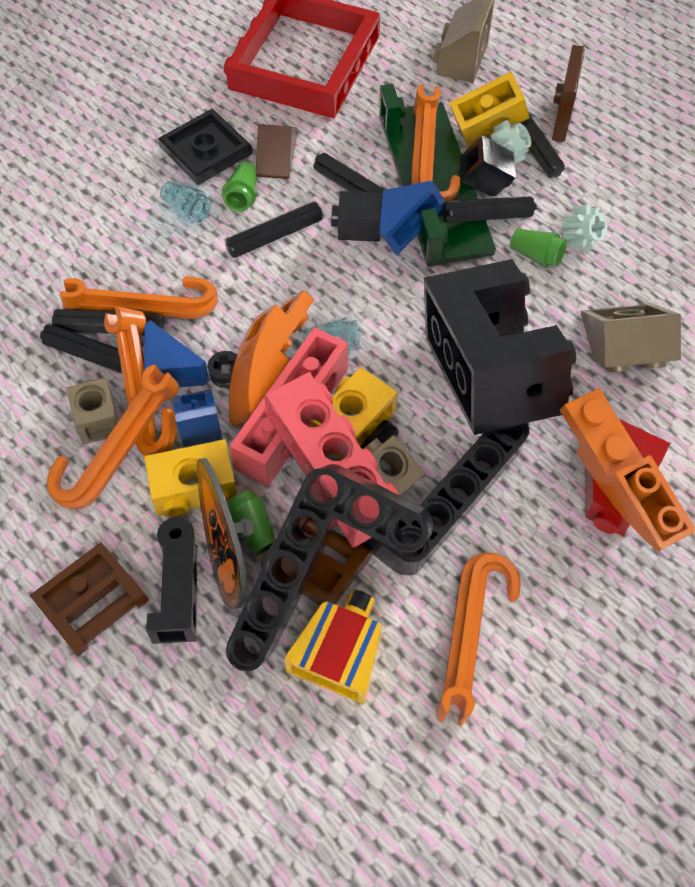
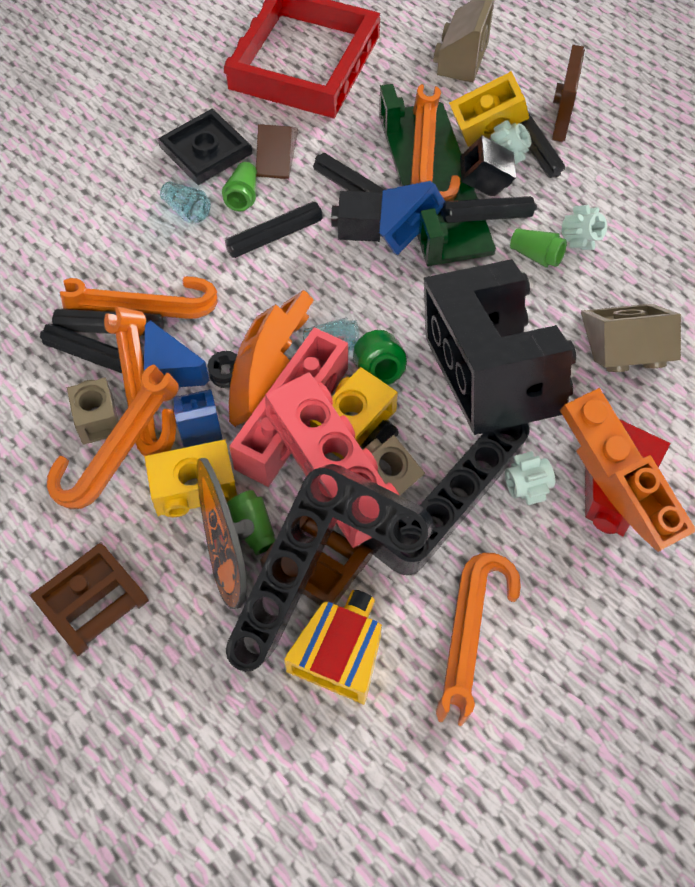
(179, 585): black leg -> none
(380, 355): none -> green head
(530, 478): none -> light aqua gear

